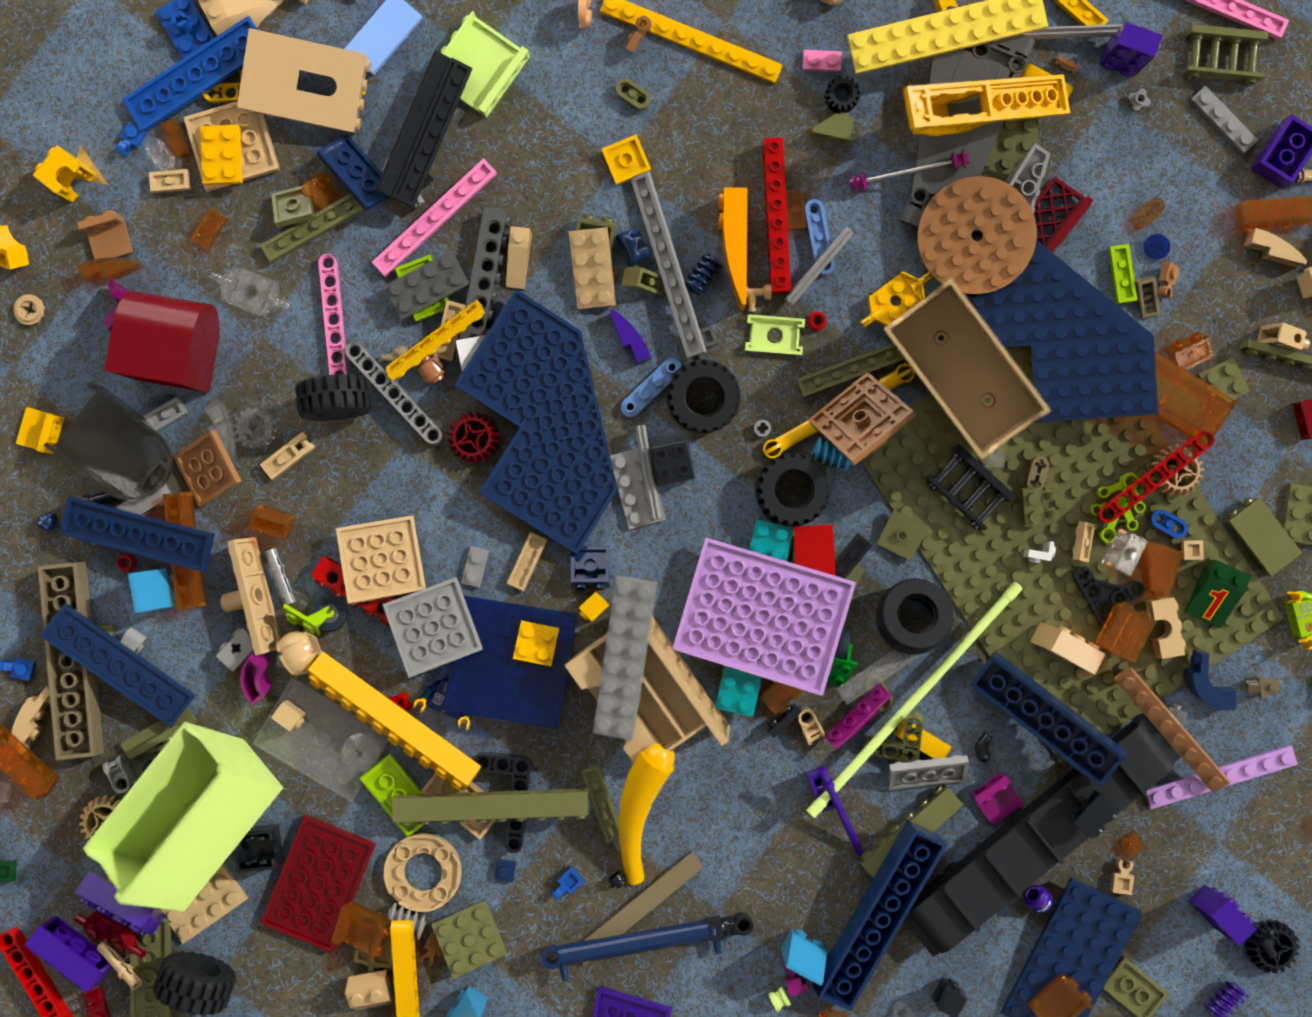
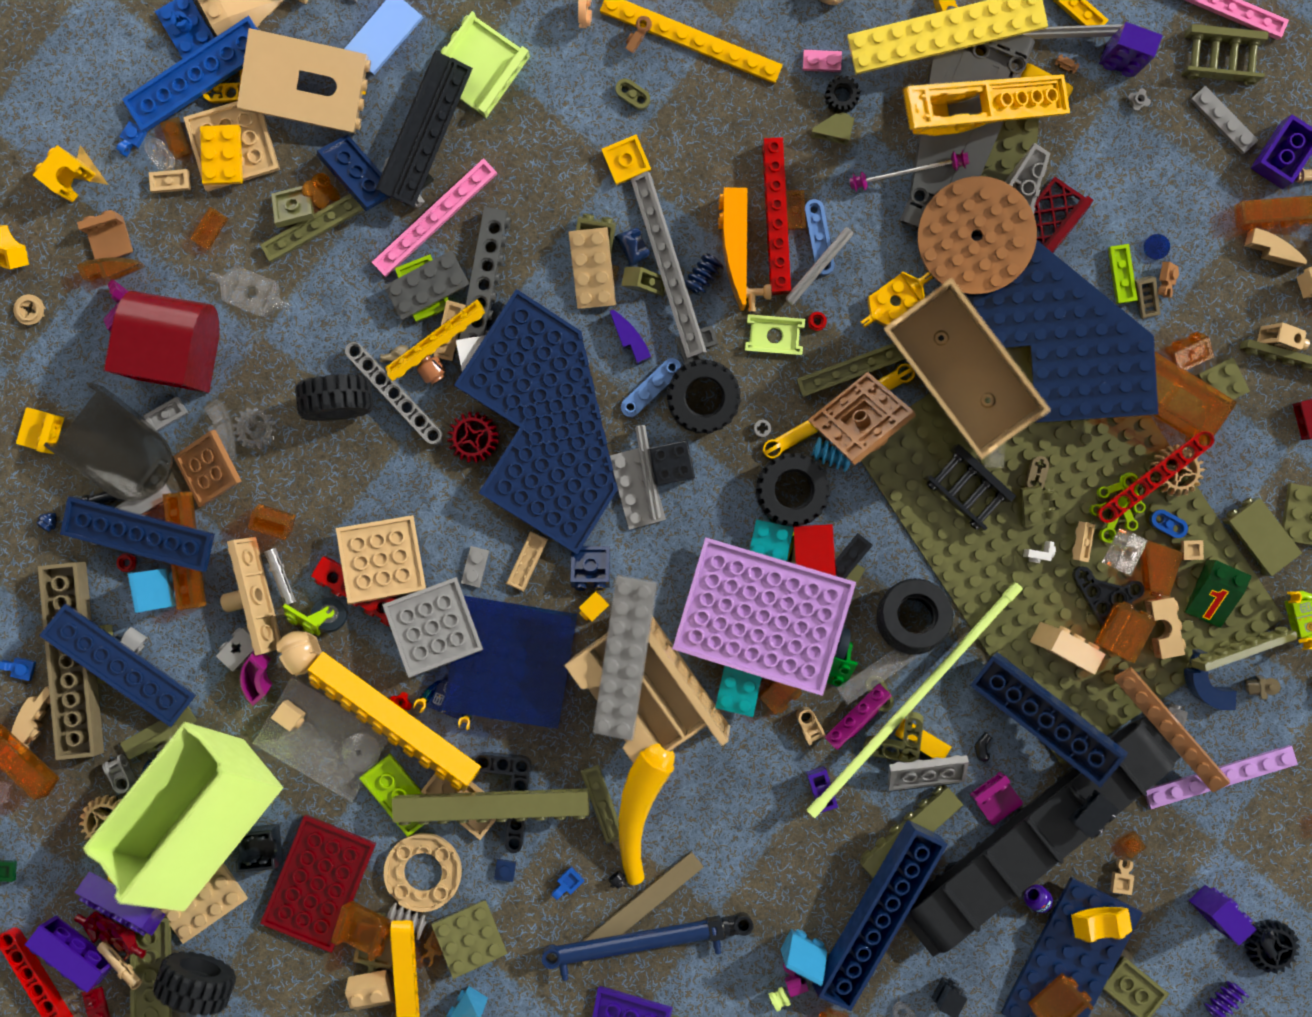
(287, 456): tan plate -> none
(333, 310): bright pink beam -> none
(518, 257): tan slope -> none
(536, 643): yellow plate -> none
(788, 716): black plate -> none
(828, 785): dark purple bar -> none
(902, 534): olive plate -> none
(1101, 923): none -> yellow brick
(1150, 215): clear orange beam -> none
(1241, 650): none -> olive plate

